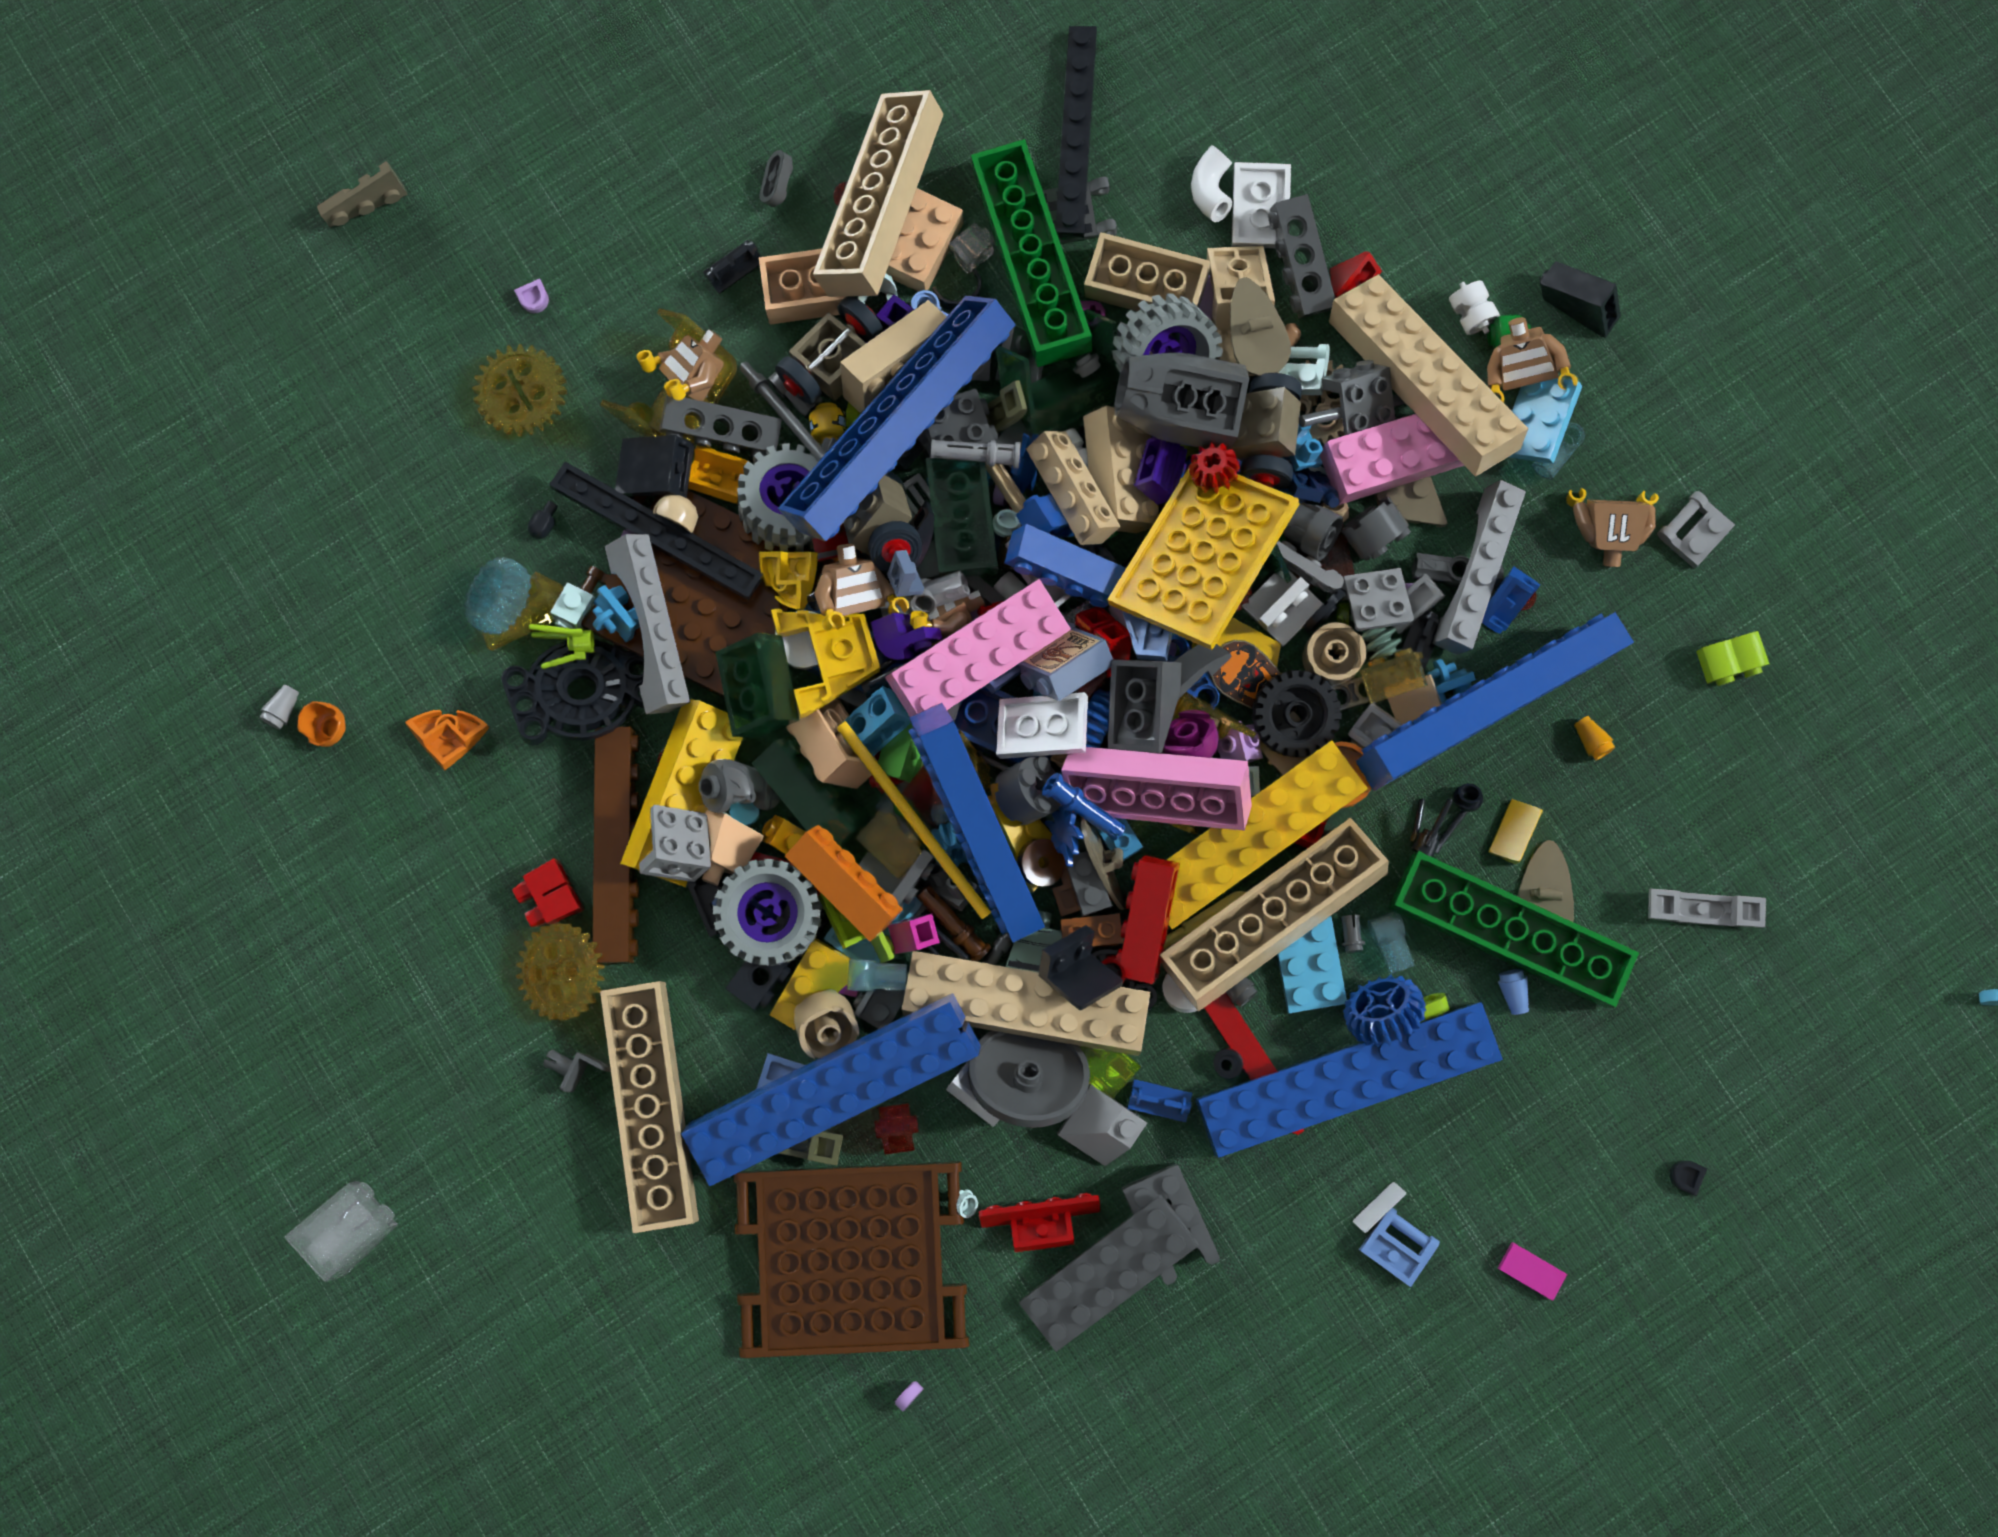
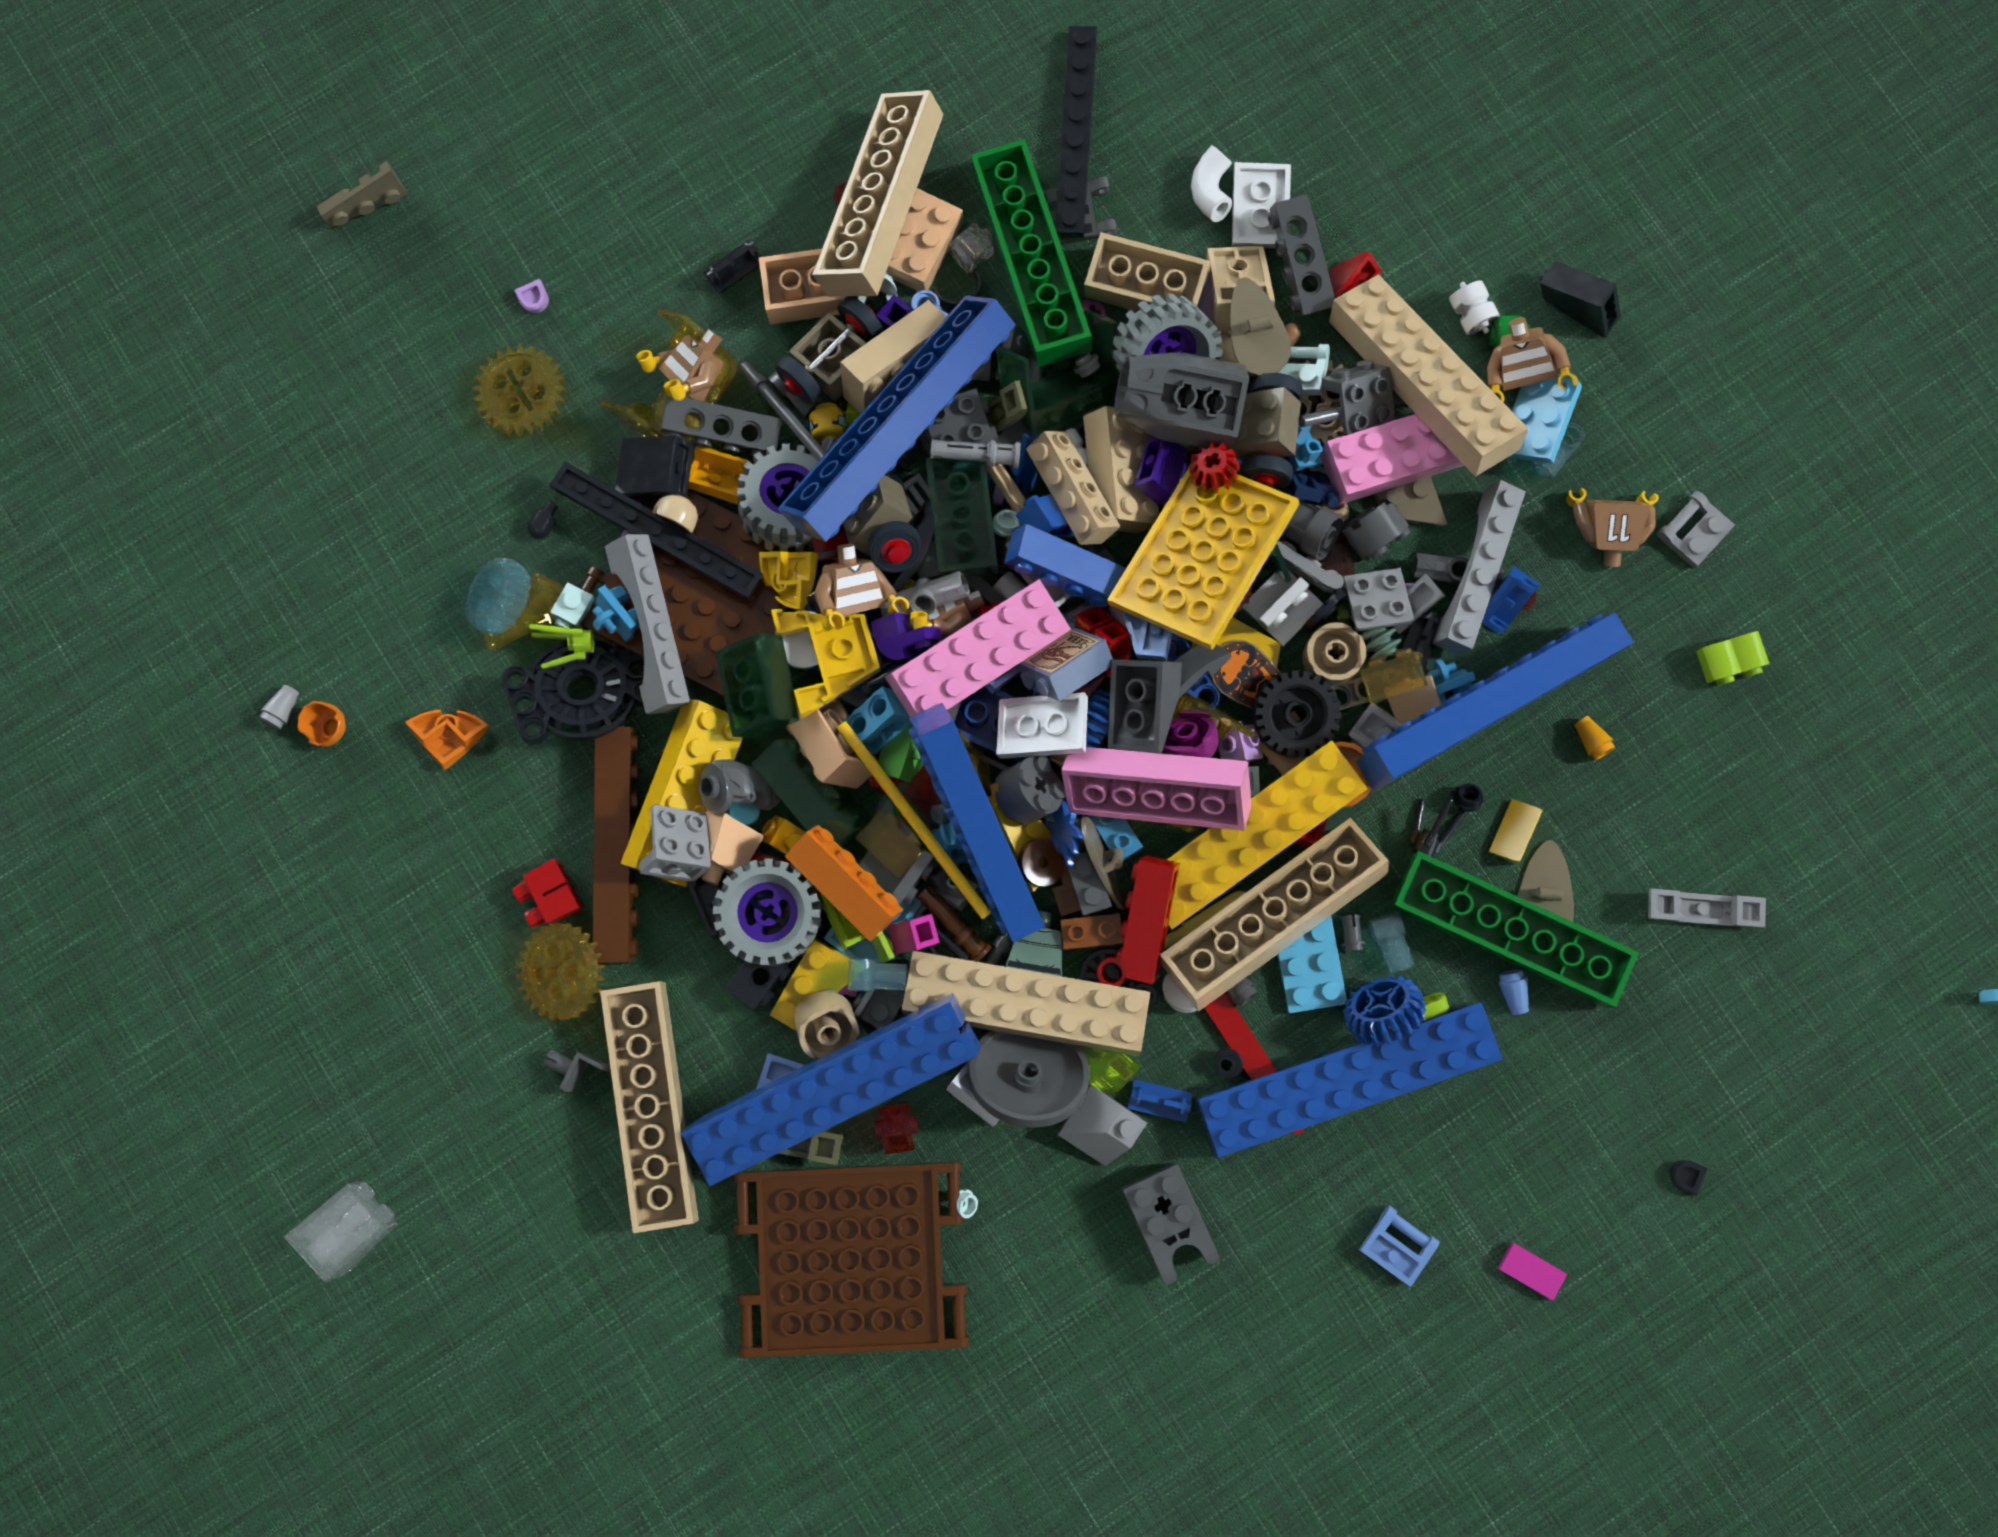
(776, 178): dark grey plate -> none
(904, 575): sand blue bracket -> none
(908, 1395): lavender tile -> none
(1041, 1223): red bracket -> none
(1073, 800): blue pin -> none
(1075, 971): black bracket -> none
(1108, 1273): dark grey plate -> none
(1379, 1207): white sticker -> none

